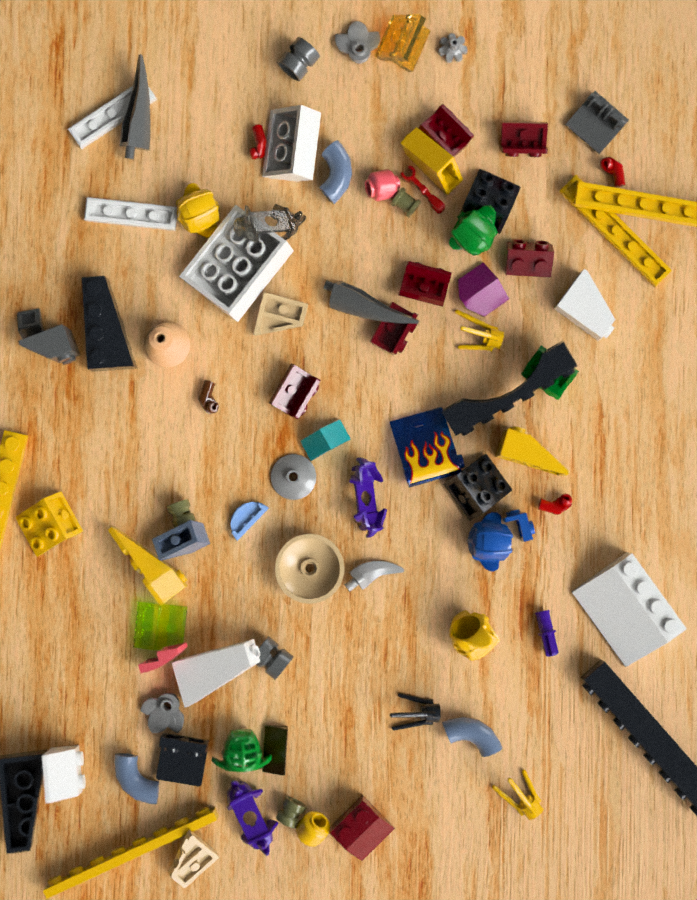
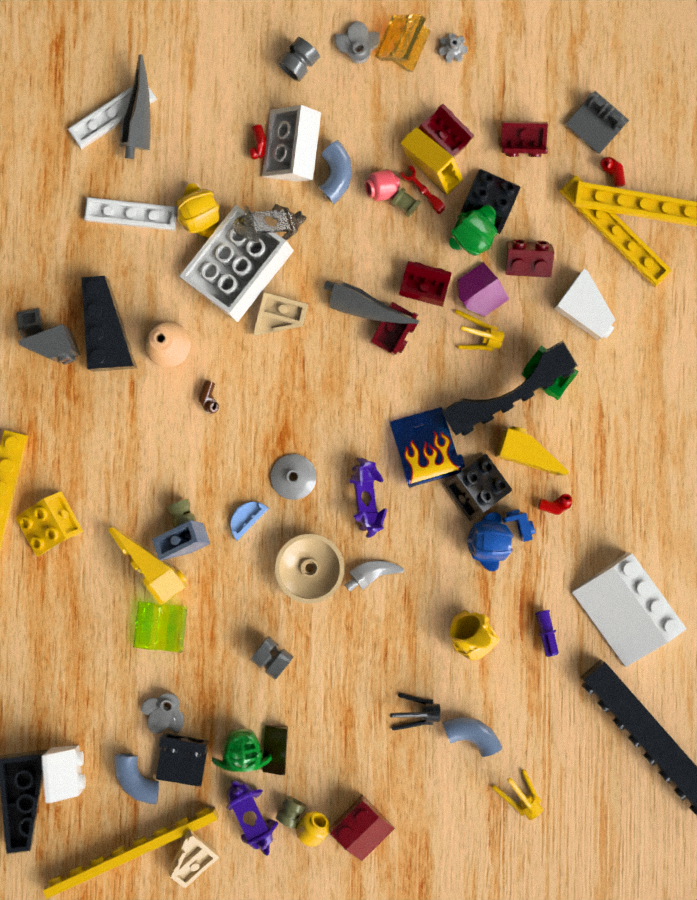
(164, 656): coral slope -> none
(210, 670): white slope -> none
(295, 392): bracket -> none
(325, 439): teal slope -> none

